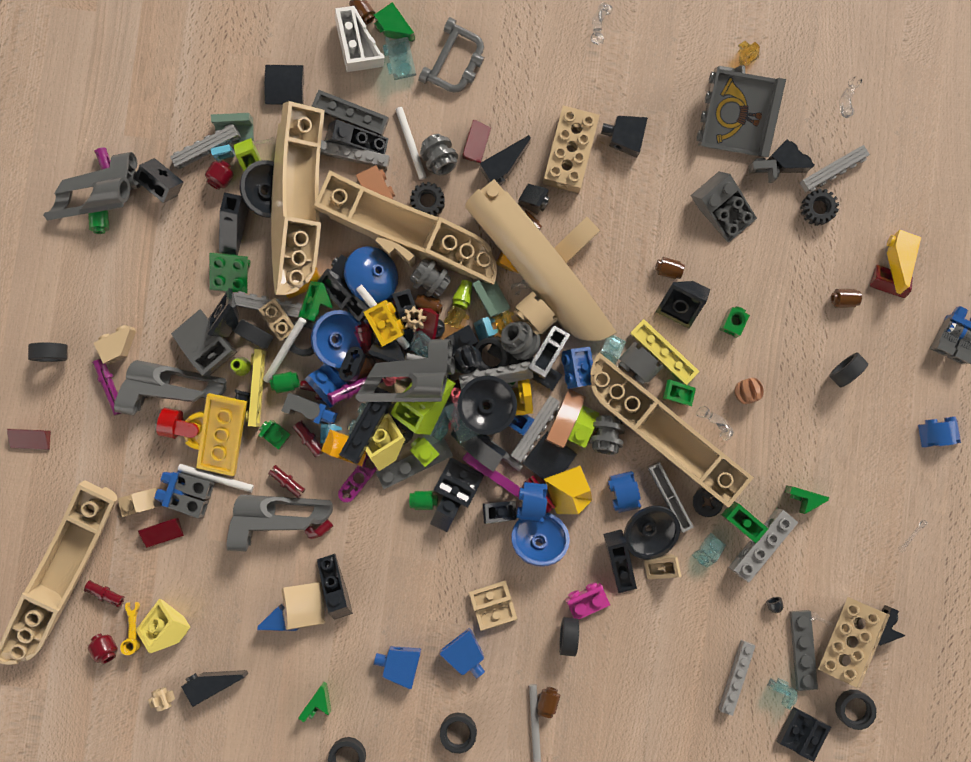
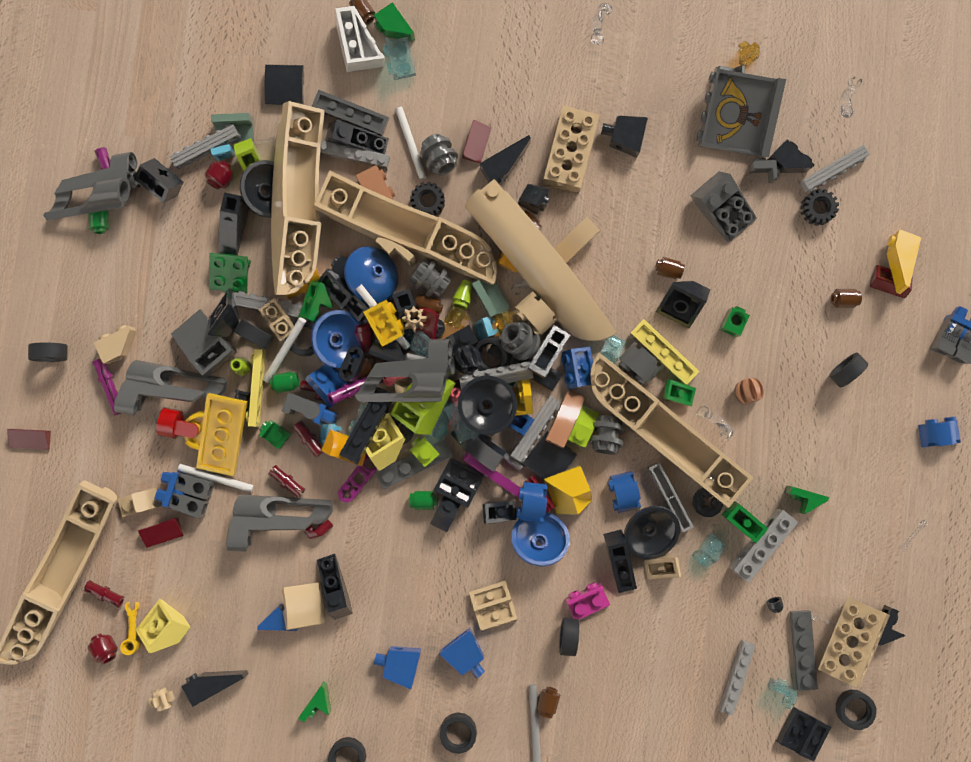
(468, 75): dark grey bar -> none

